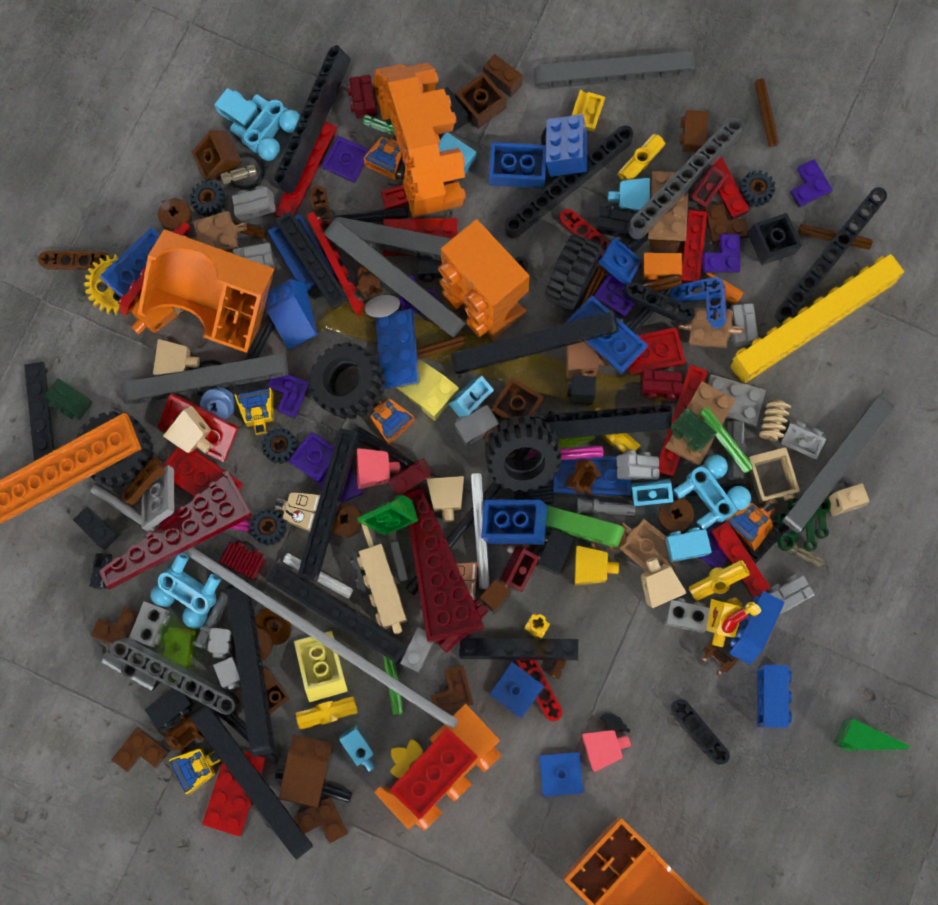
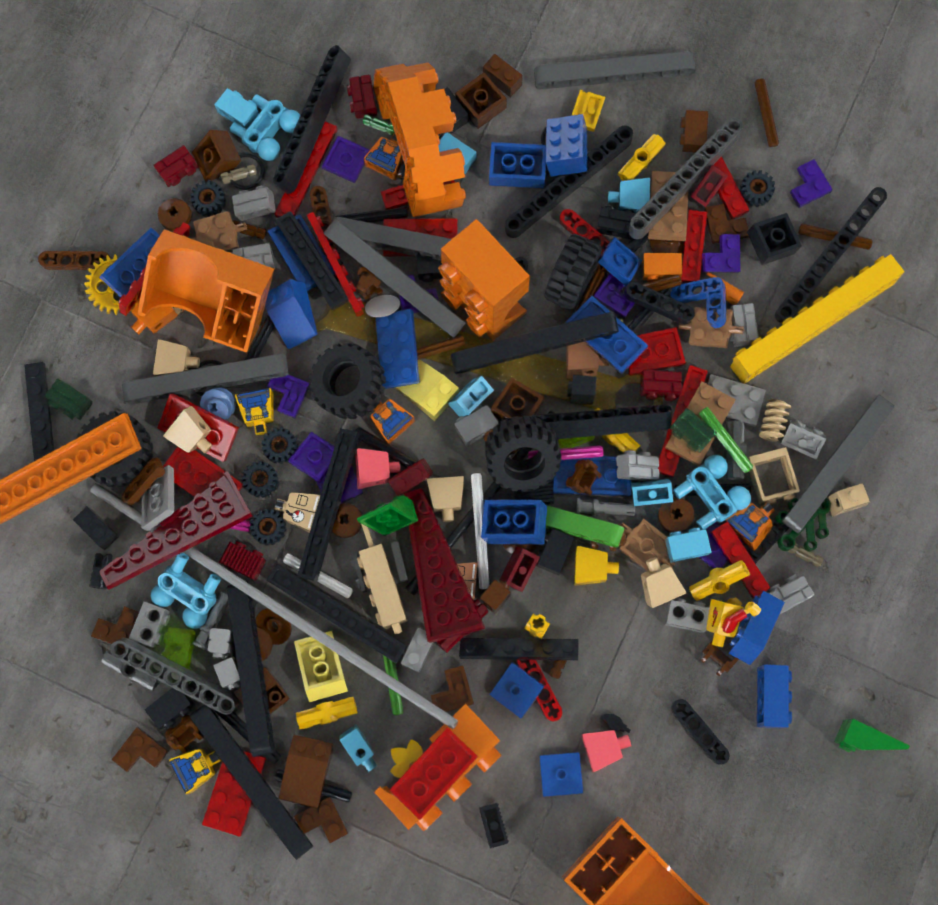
(176, 166): none -> dark red brick
(250, 478): none -> black bush
(493, 825): none -> black brick

